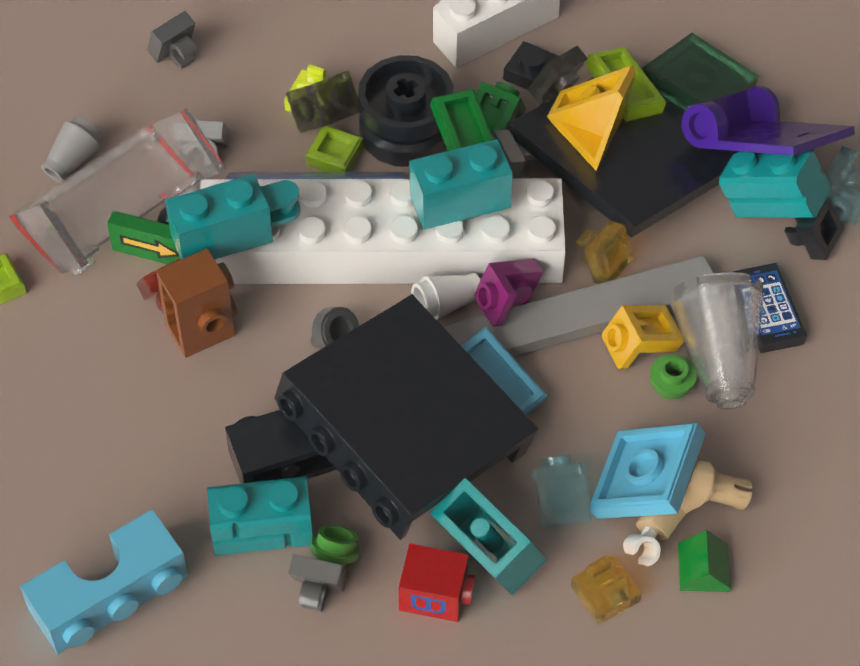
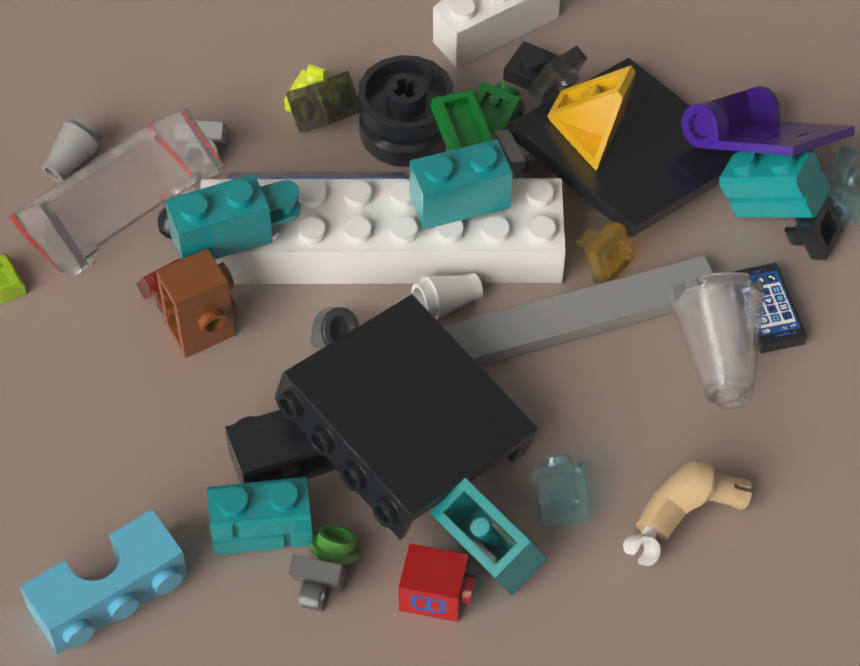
(141, 237): green tile -> none
(174, 40): dark grey tile -> none
(334, 150): lime tile -> none
(505, 371): medium azure tile -> none
(506, 286): magenta bracket -> none
(605, 588): clear yellow tile -> none
(640, 330): yellow bracket -> none
(644, 97): lime tile -> none
(647, 471): medium azure tile -> none
(672, 386): bright green plate -> none
(697, 73): clear green tile -> none
(704, 563): green slope -> none

